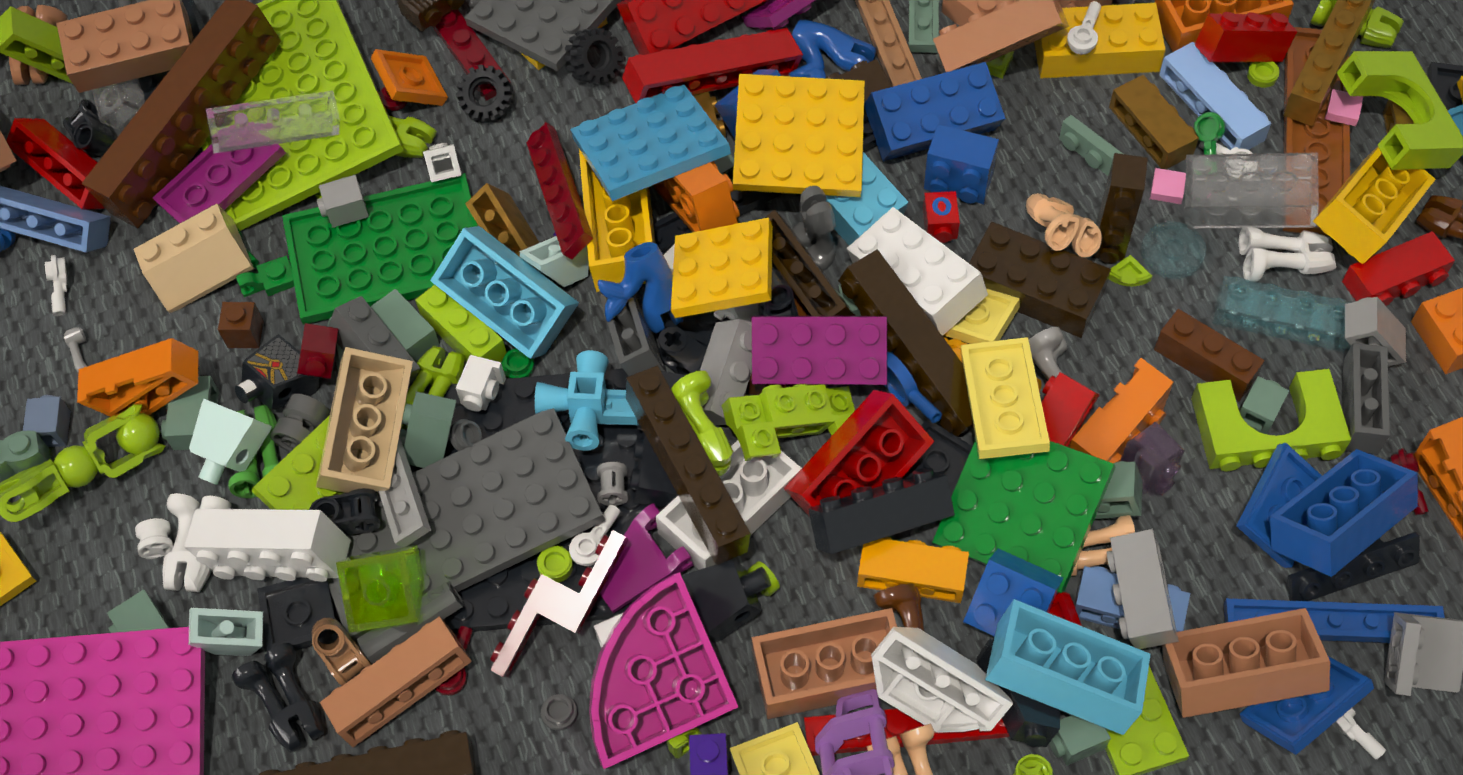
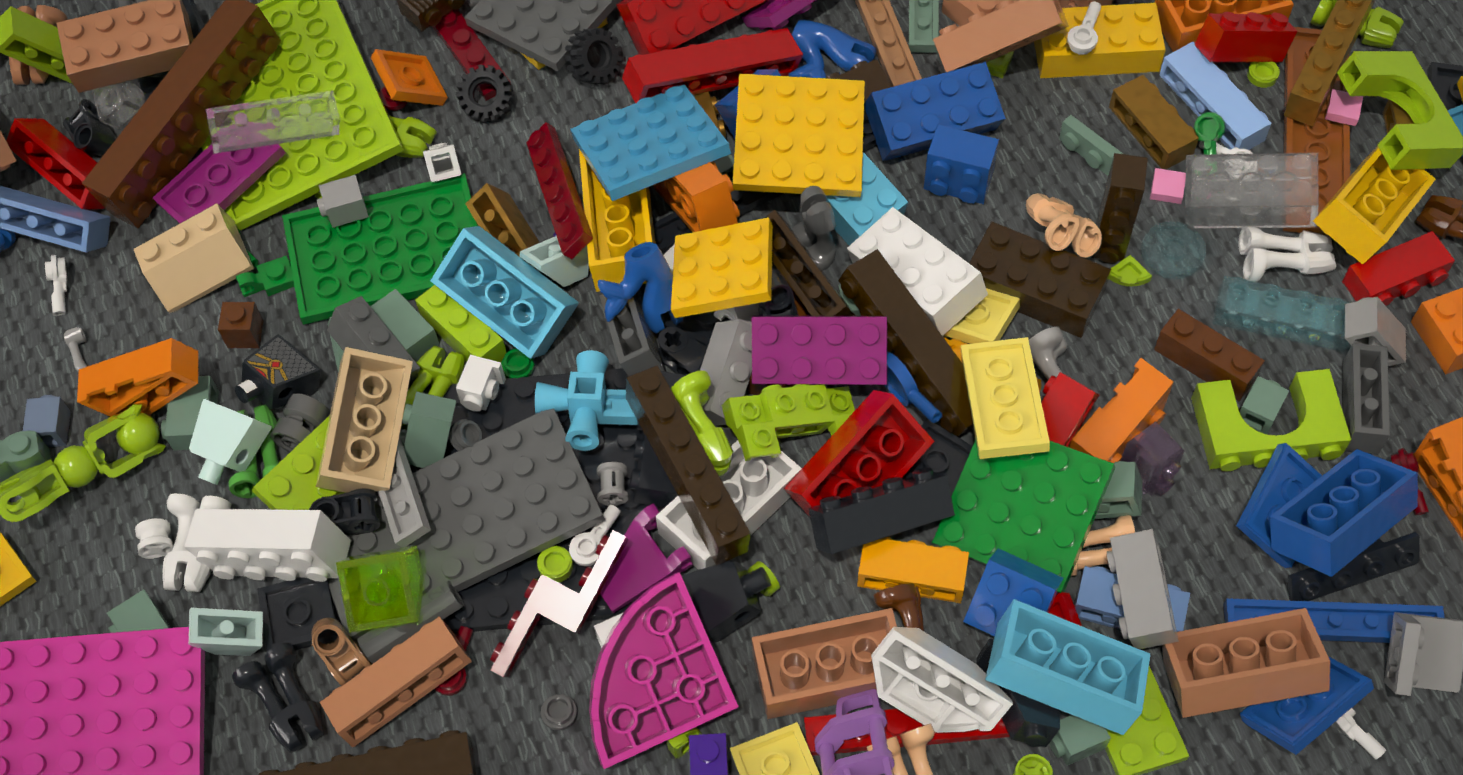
(317, 350): dark red brick -> none
(941, 215): red brick -> none

